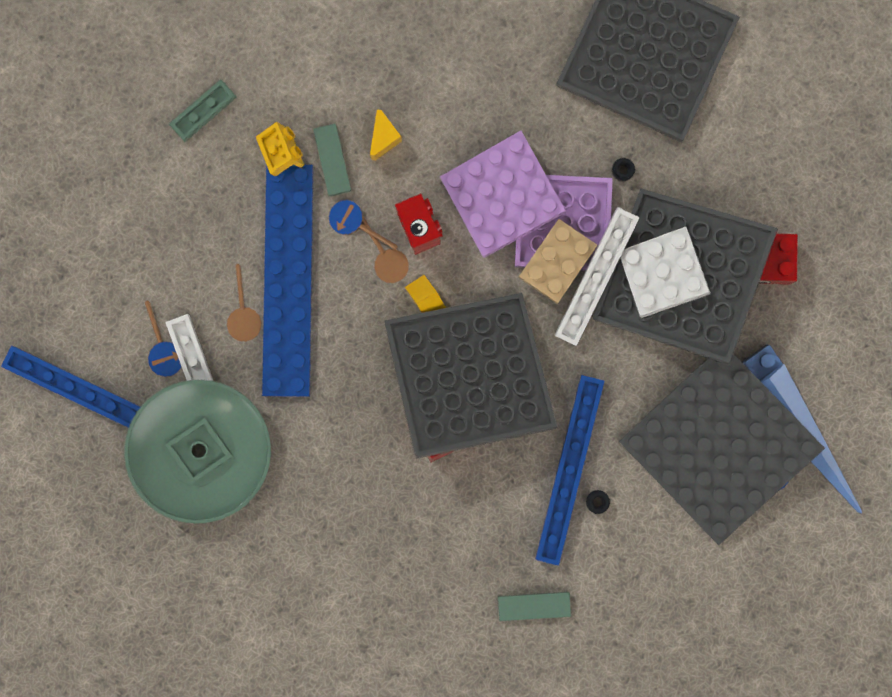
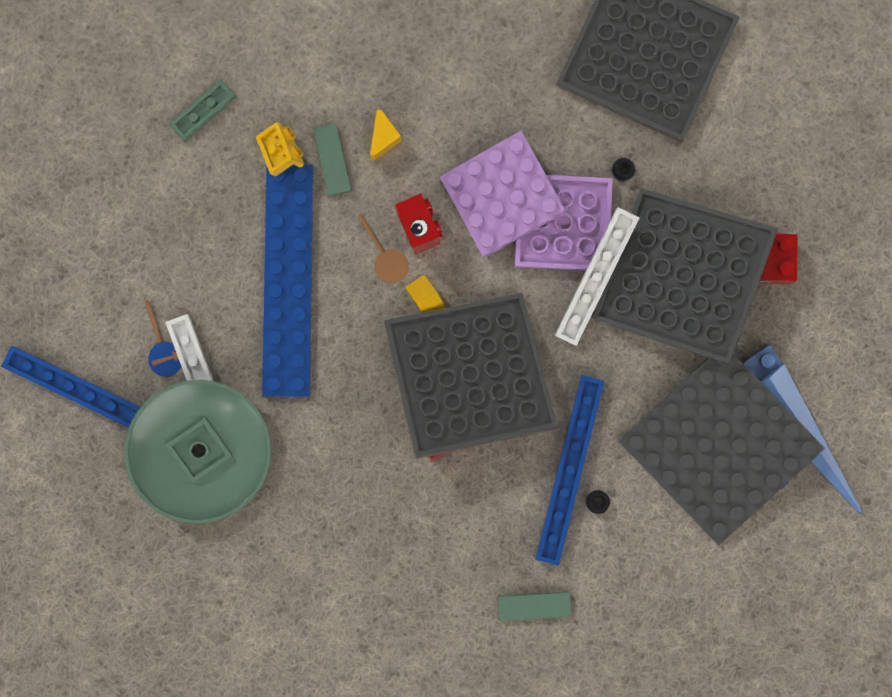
(243, 322): medium nougat piece -> none
(347, 218): blue piece -> none
(557, 261): tan plate -> none
(664, 272): white plate -> none

